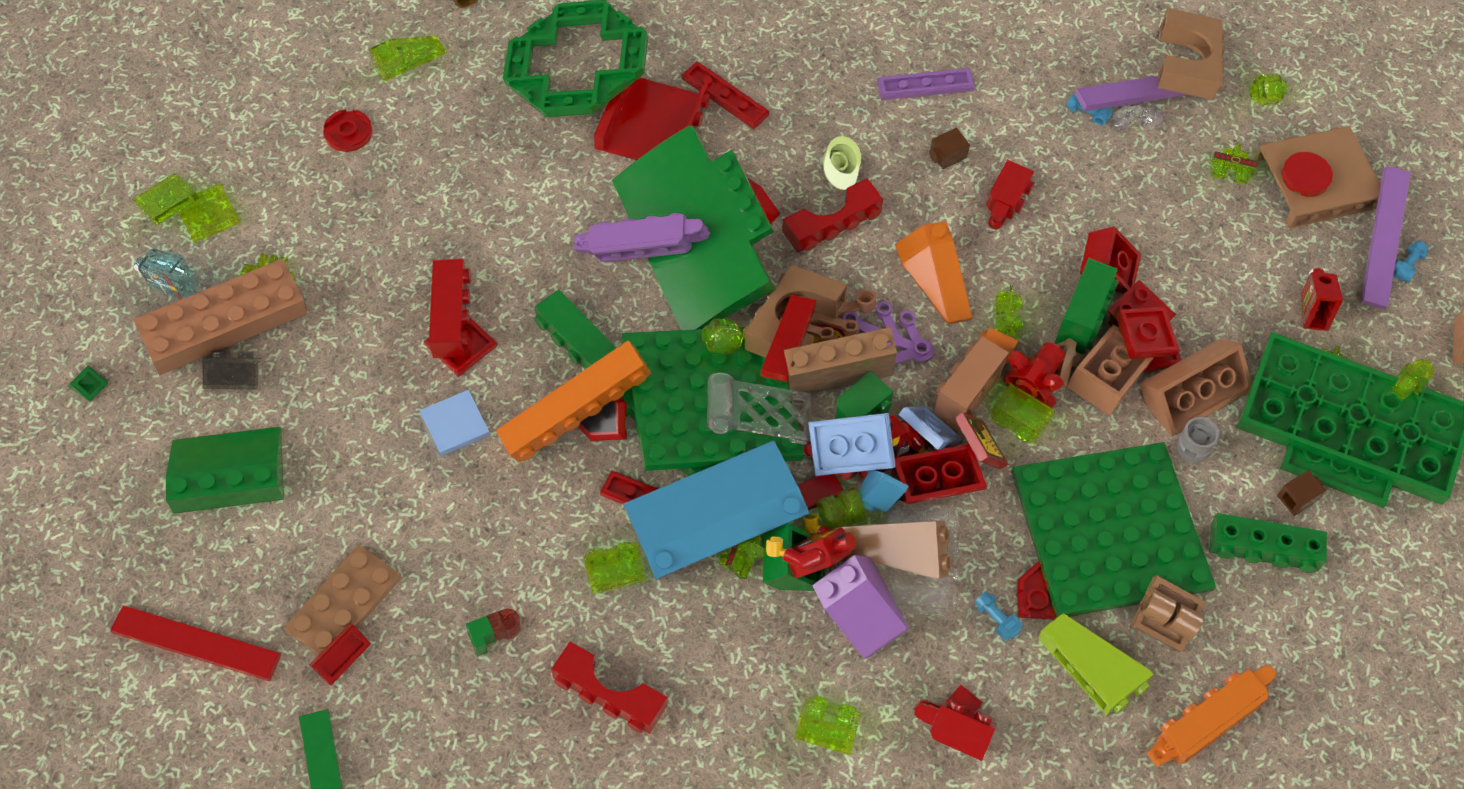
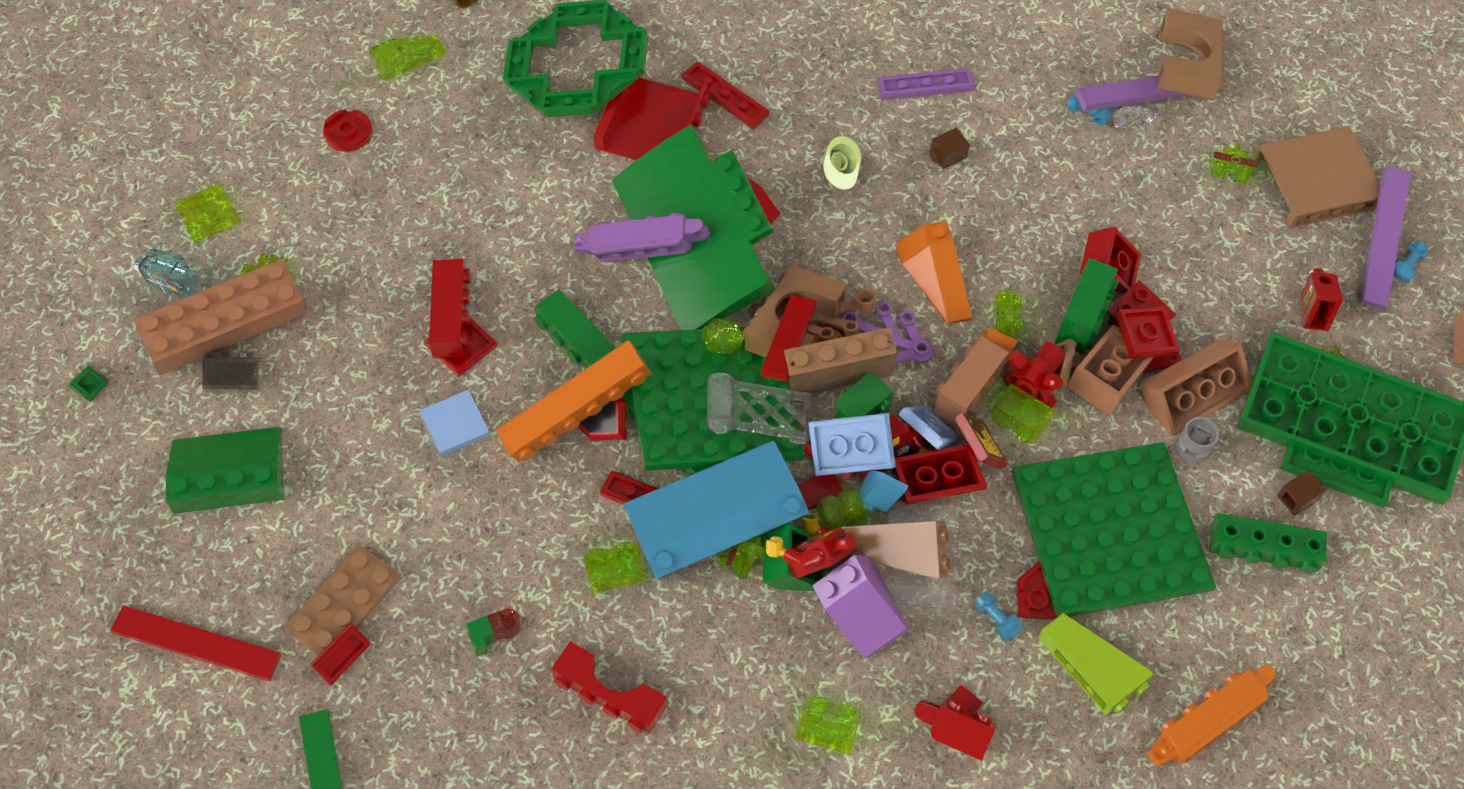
(165, 199): clear neon green tile -> none
(808, 229): red arch -> none
(1008, 193): red hinge -> none
(1169, 614): medium nougat plate -> none
(1268, 89): clear neon green head -> none
(1307, 174): red tile -> none
(1413, 378): clear neon green hips -> none

